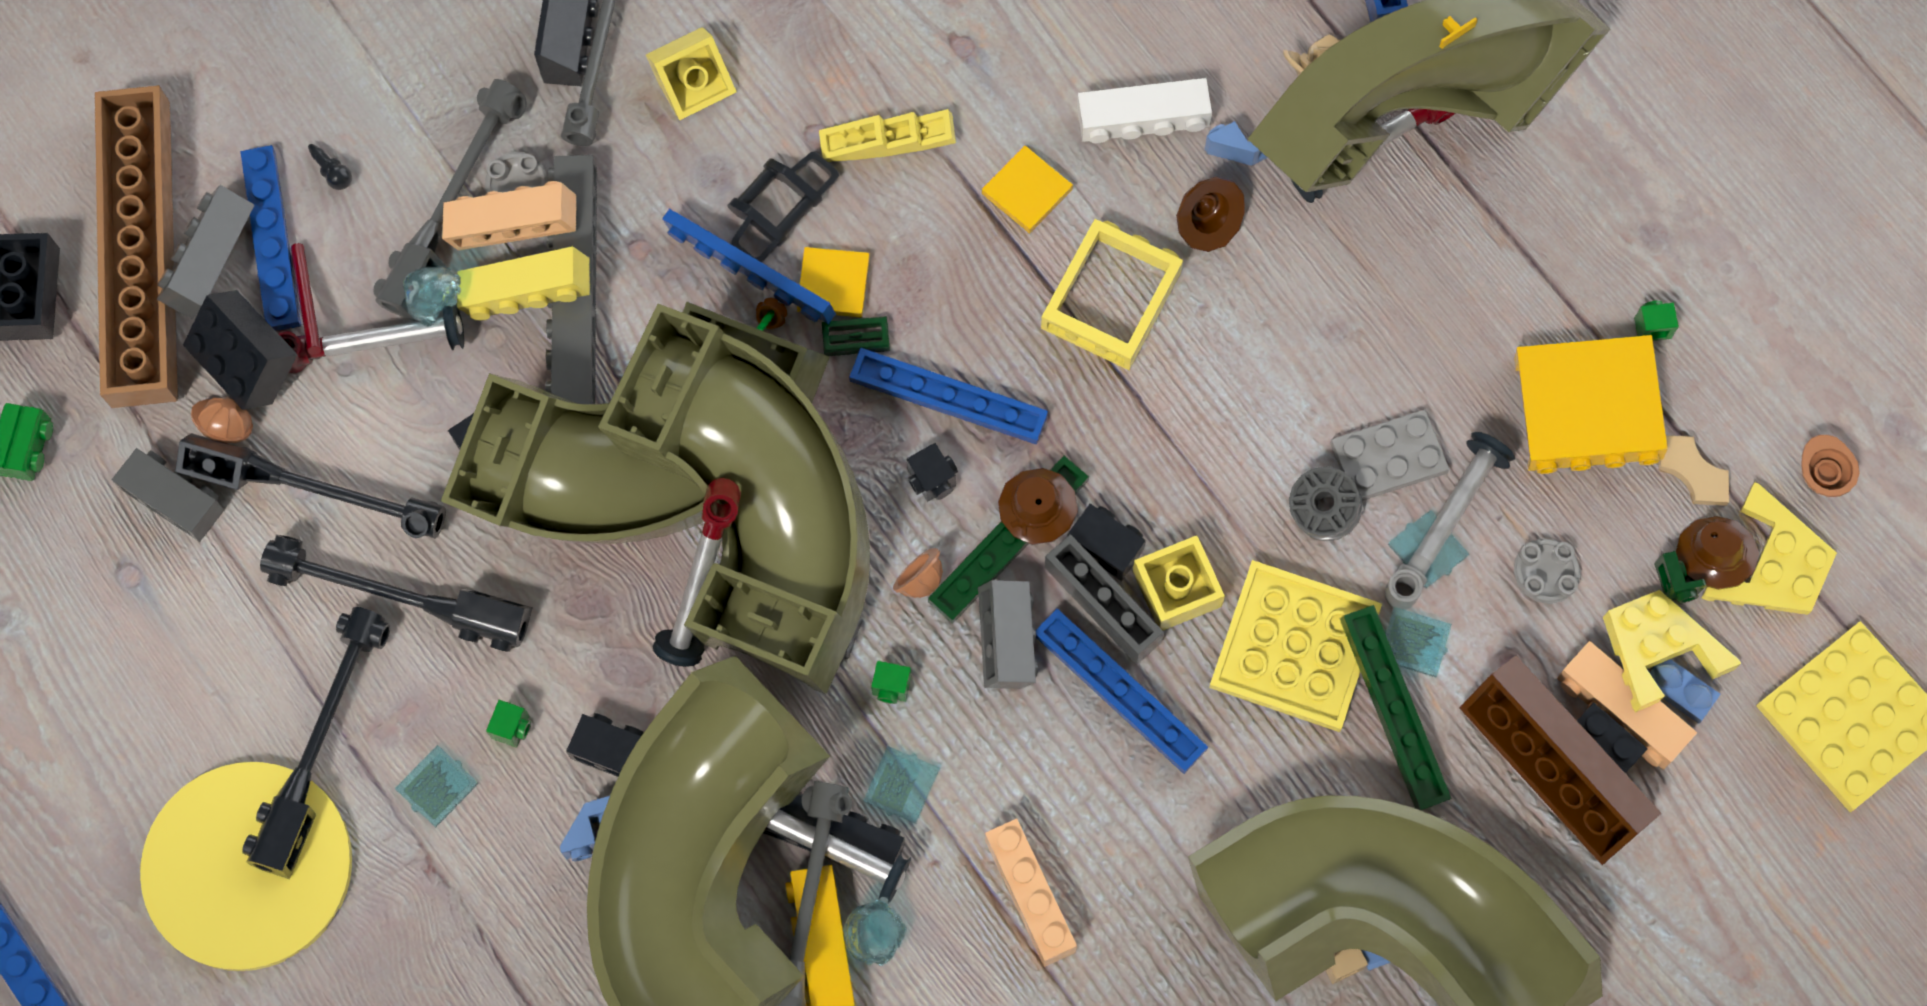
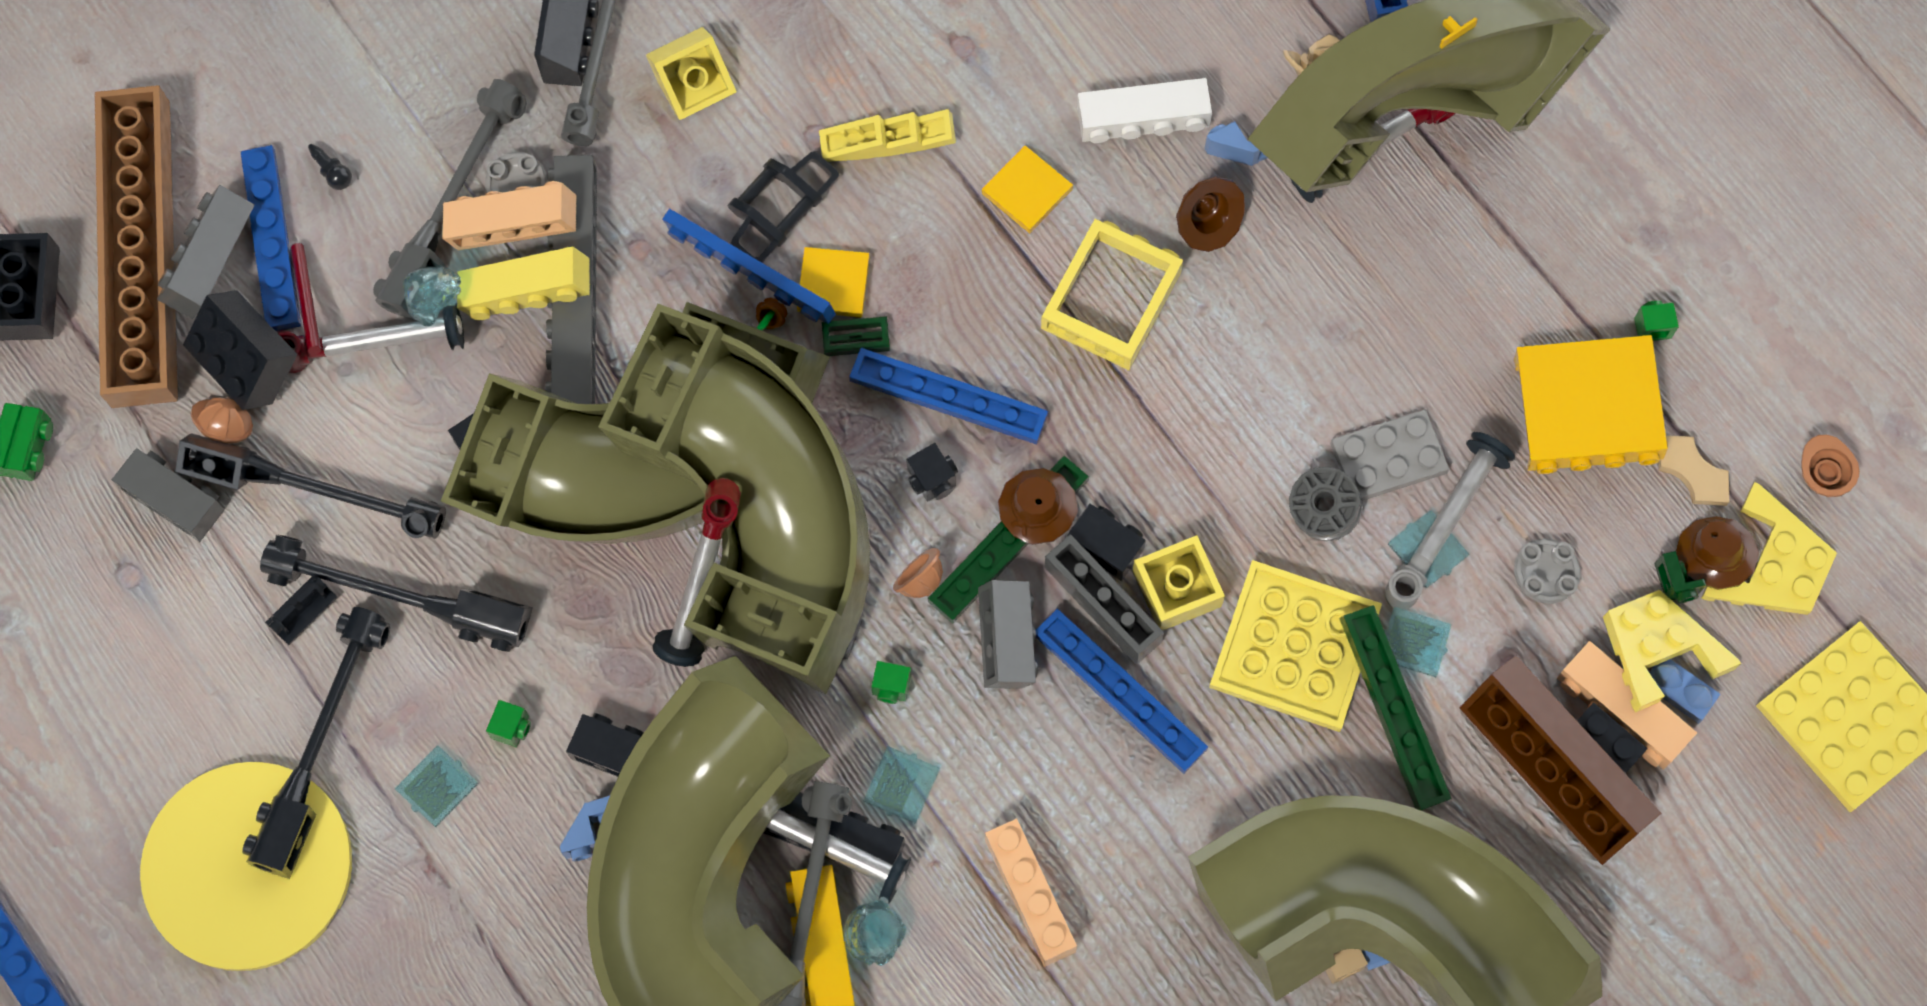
(301, 609): none -> black hinge

